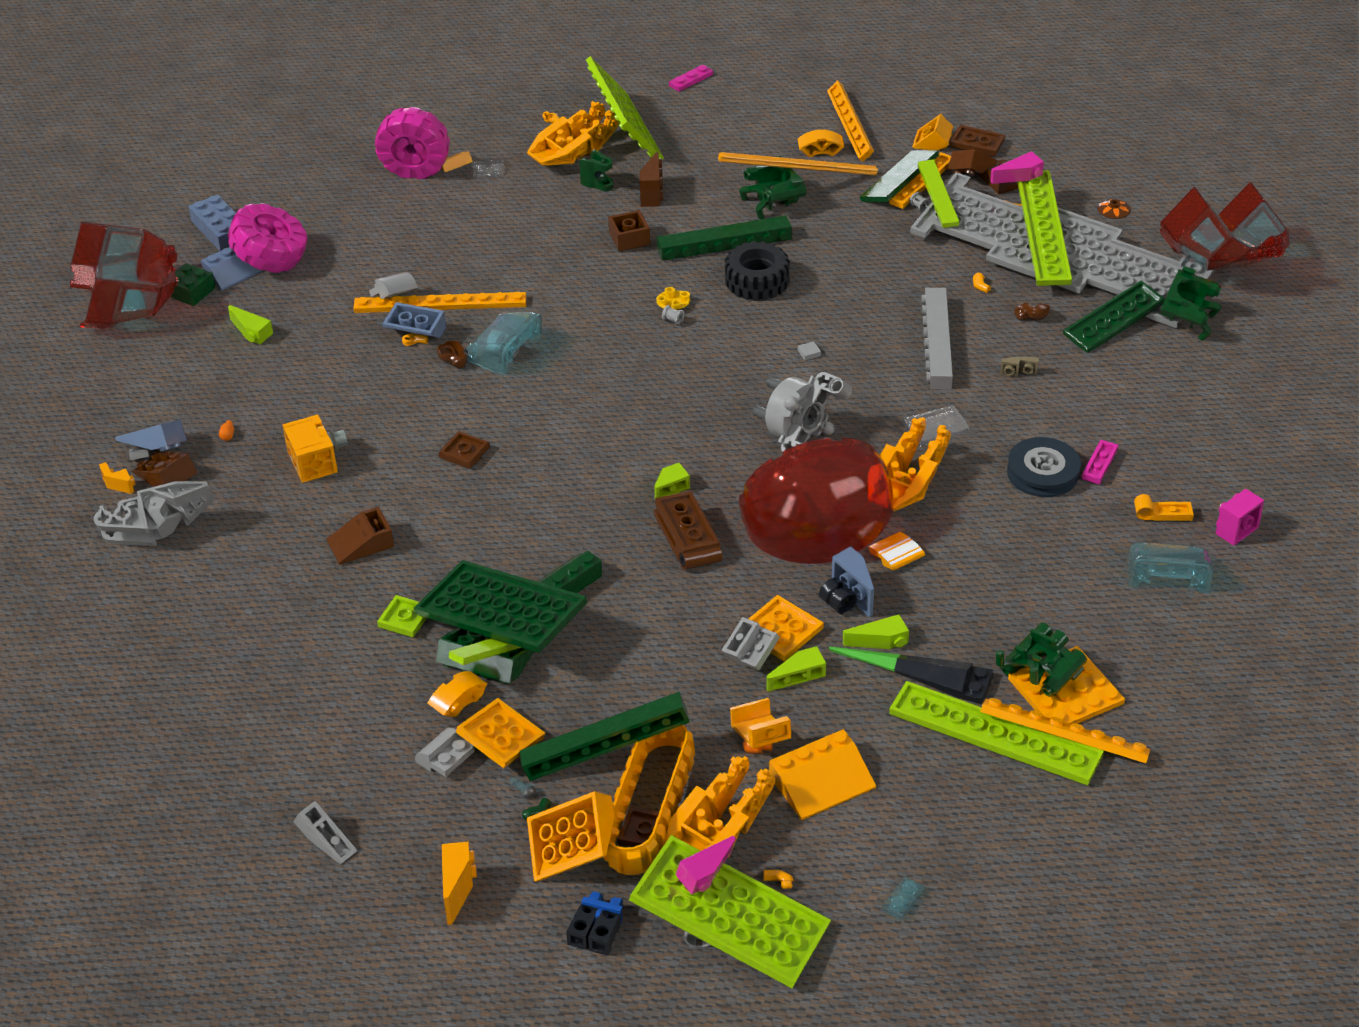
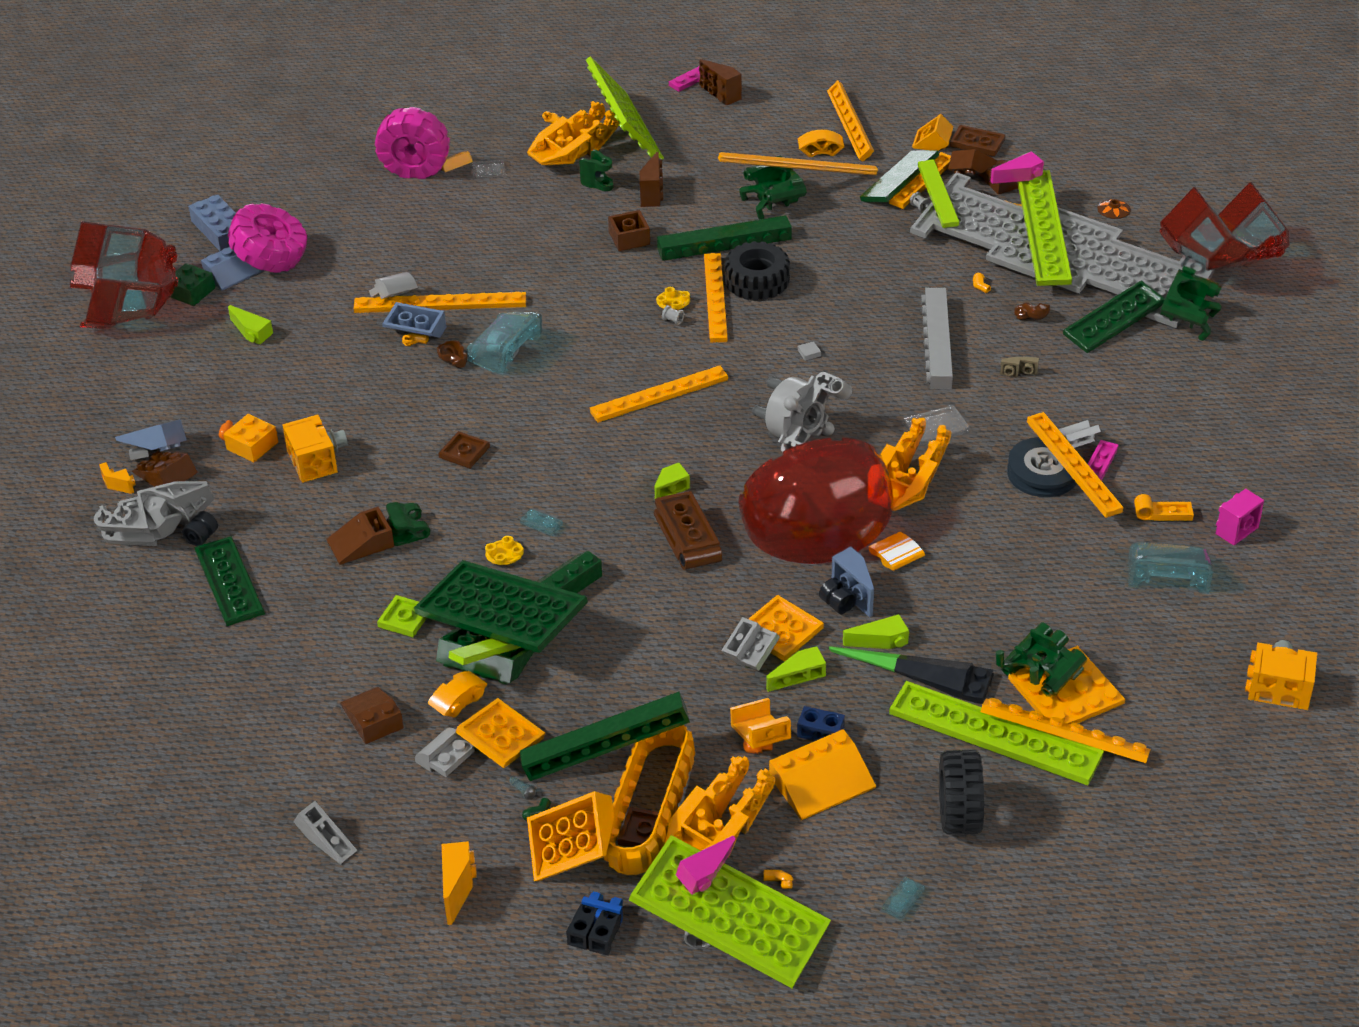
(200, 528): none -> black wheel
(229, 581): none -> dark green tile
(251, 438): none -> light orange brick
(373, 714): none -> reddish brown slope
(404, 525): none -> dark green piece
(504, 551): none -> yellow dish
(541, 522): none -> clear light blue plate
(658, 393): none -> light orange plate
(715, 298): none -> light orange plate
(720, 81): none -> reddish brown slope
(818, 723): none -> dark blue brick
(961, 792): none -> black tyre
(1075, 465): none -> light orange plate
(1080, 433): none -> light grey brick
(1281, 675): none -> light orange piece

